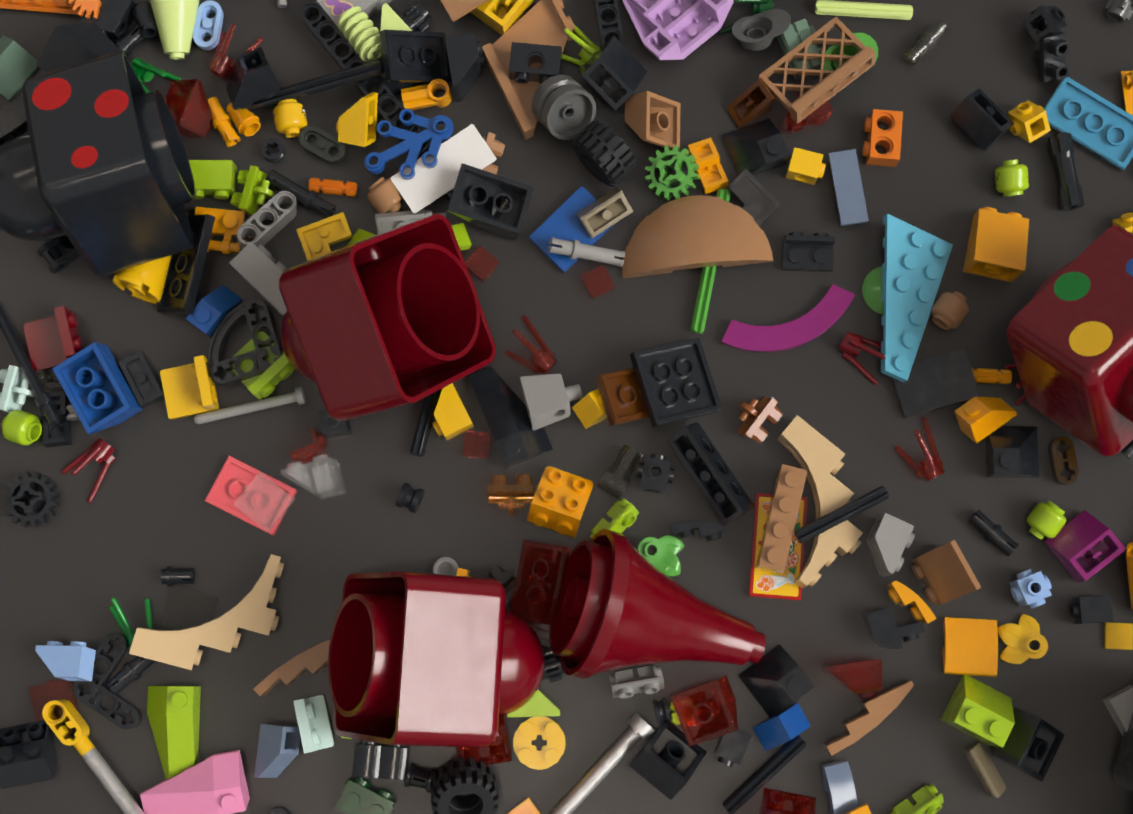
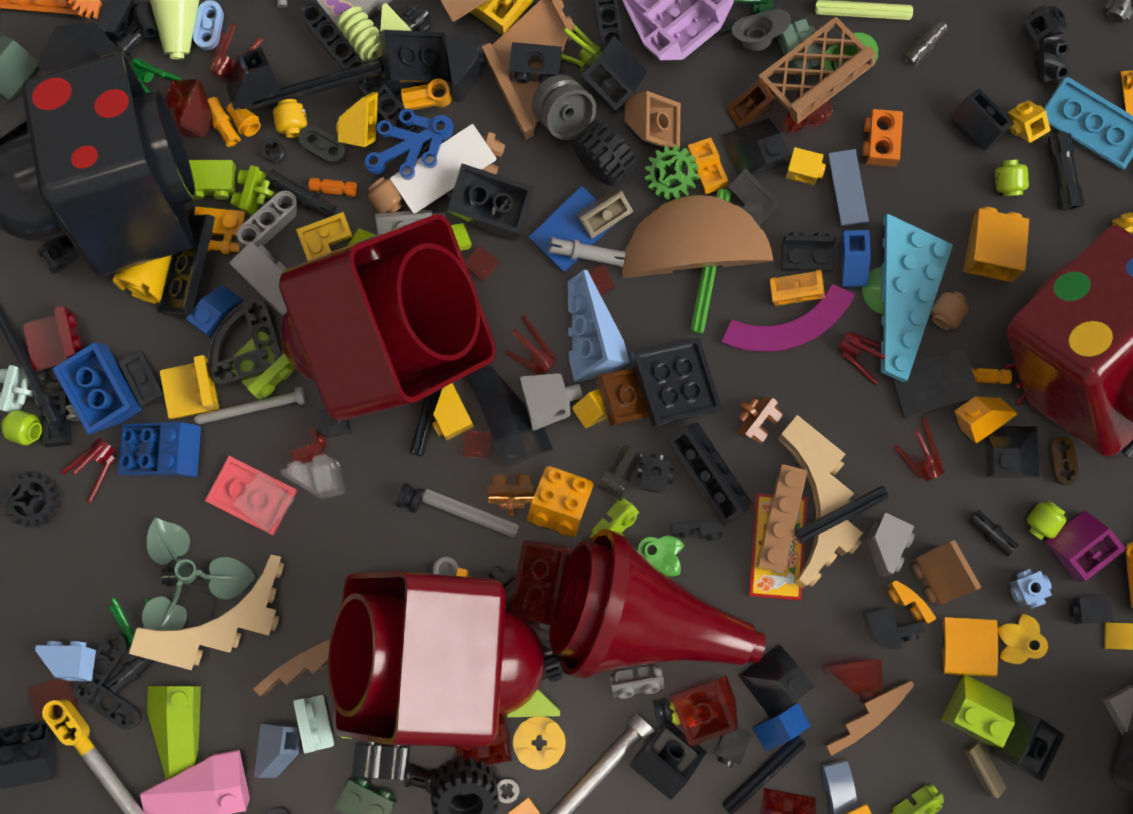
(159, 449): none -> blue slope
(167, 543): none -> sand green plant
(470, 513): none -> light grey axle
(515, 789): none -> light grey bush
(595, 337): none -> light blue wedge
(797, 288): none -> light orange hinge
(855, 258): none -> blue slope

